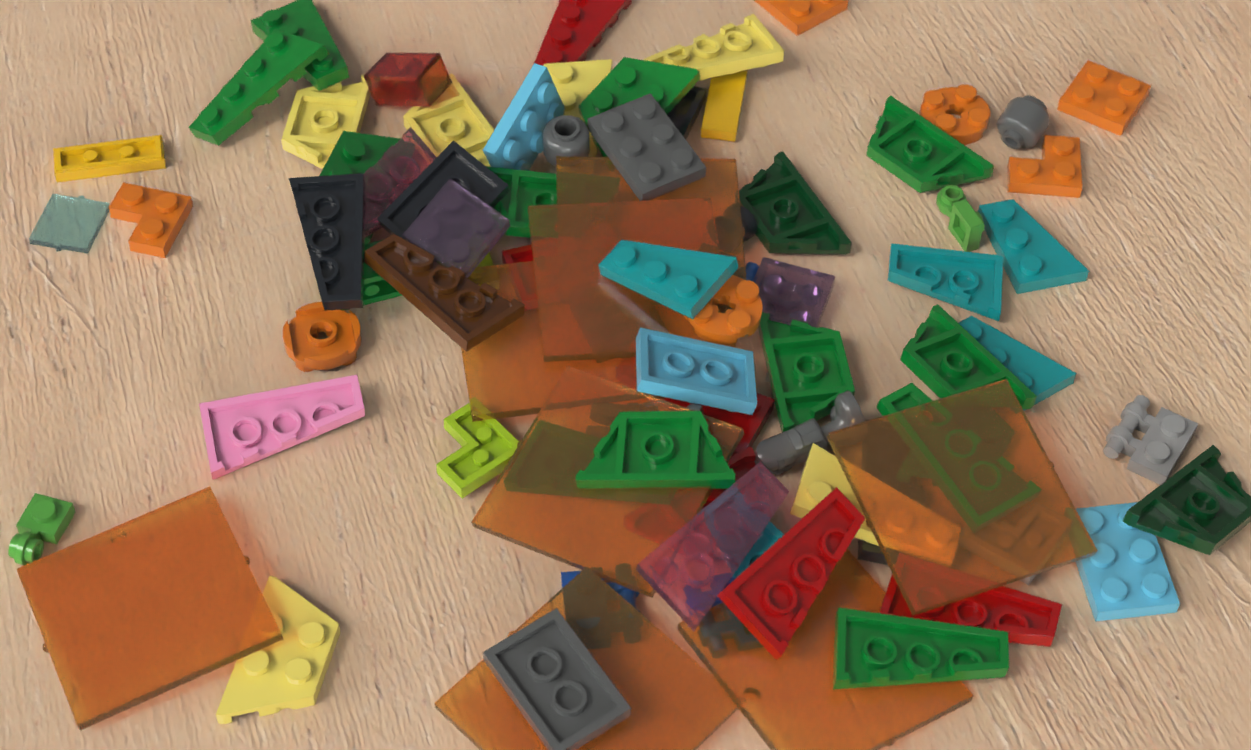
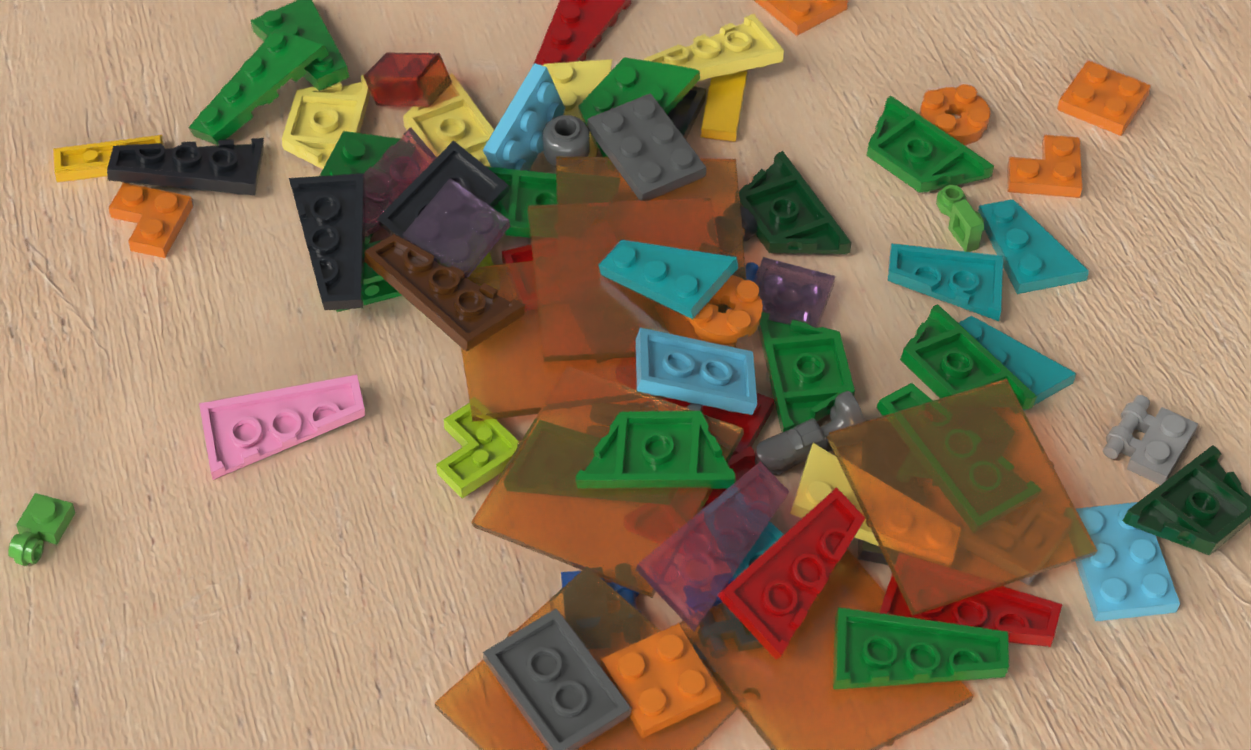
(69, 223): clear light blue piece -> none
(147, 607): clear orange piece -> none
(207, 168): none -> black wing
(288, 670): light yellow wing -> none
(326, 353): orange plate -> none
(661, 680): none -> orange plate
(1023, 122): dark grey head -> none

